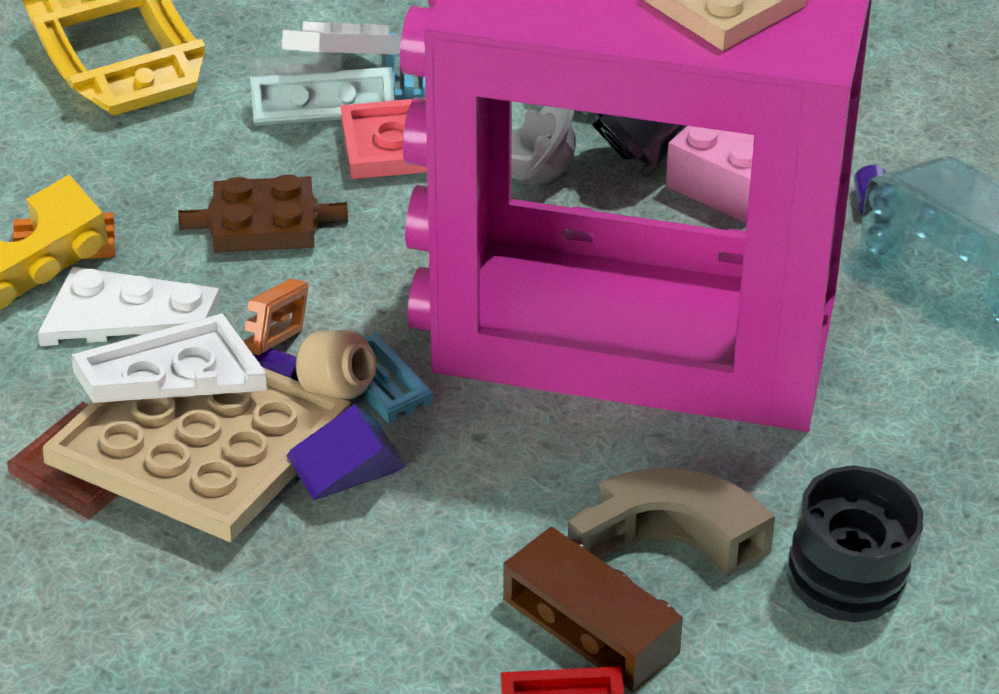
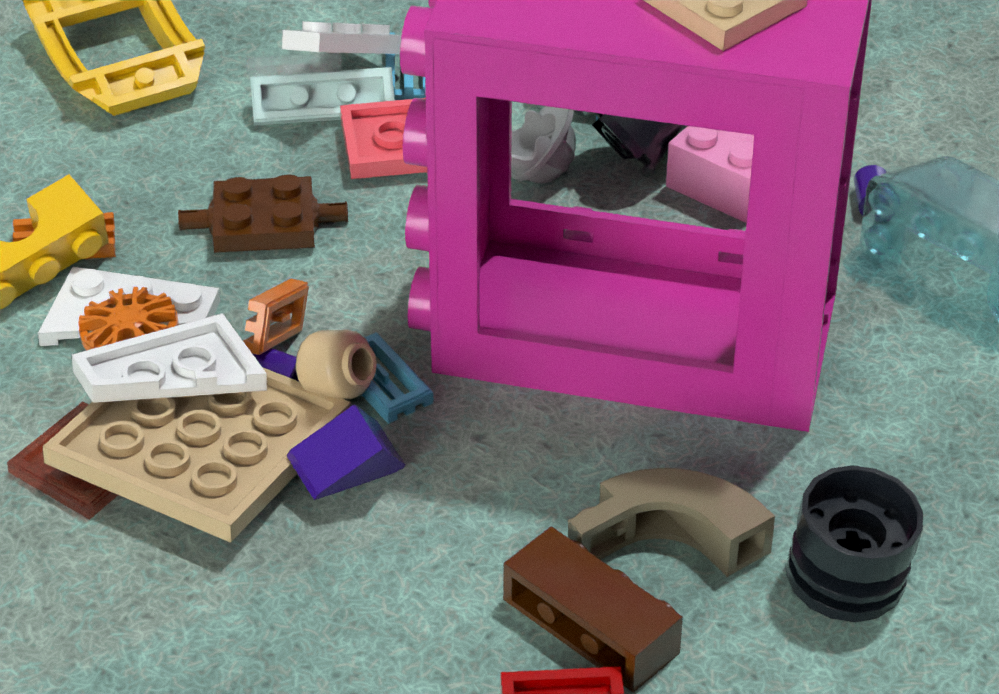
(125, 317): none -> orange wheel

